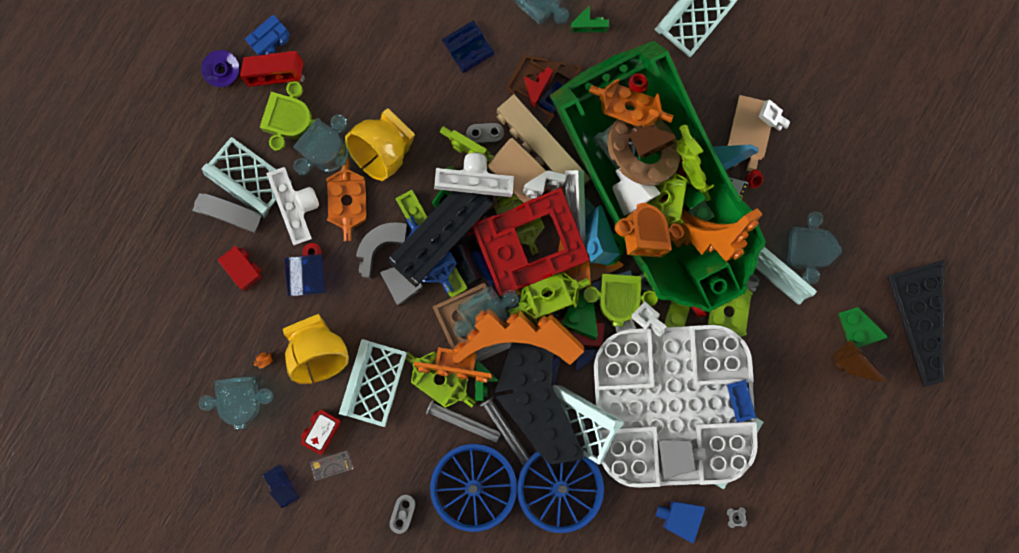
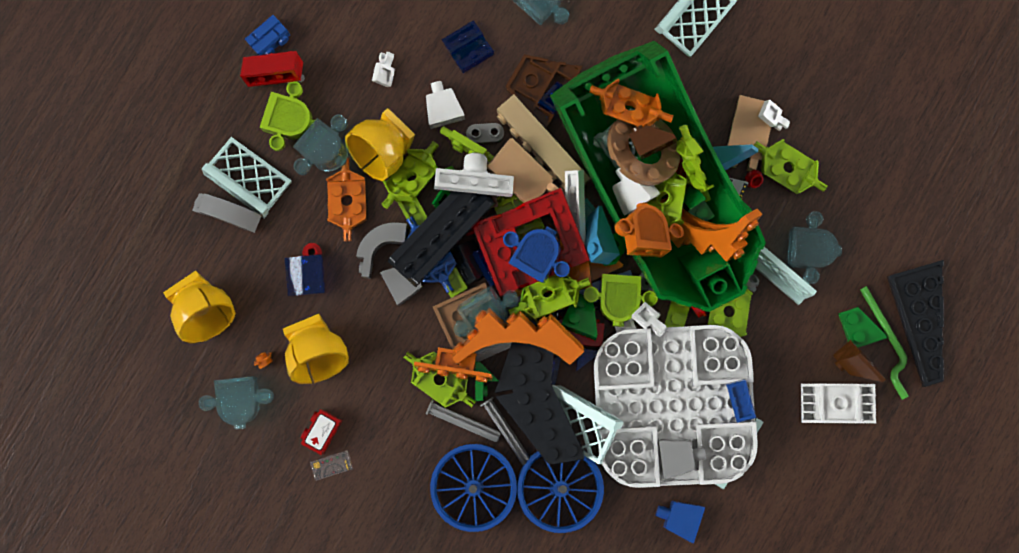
(199, 309): none -> yellow plate
(214, 62): dark purple dish -> none
(240, 268): red brick -> none
(280, 486): clear blue slope -> none
(293, 204): white plate -> none
(357, 377): light aqua fence -> none
(383, 71): none -> white plate
(402, 513): light grey plate -> none
(417, 163): none -> lime plate
(443, 106): none -> white torso
(536, 89): red slope -> none
(536, 186): white slope -> none
(537, 253): none -> blue piece
(583, 24): green slope -> none
(638, 78): red plate -> none
(739, 522): light grey plate -> none
(804, 169): none -> lime plate
(838, 403): none -> white plate
(892, 338): none -> bright green piece

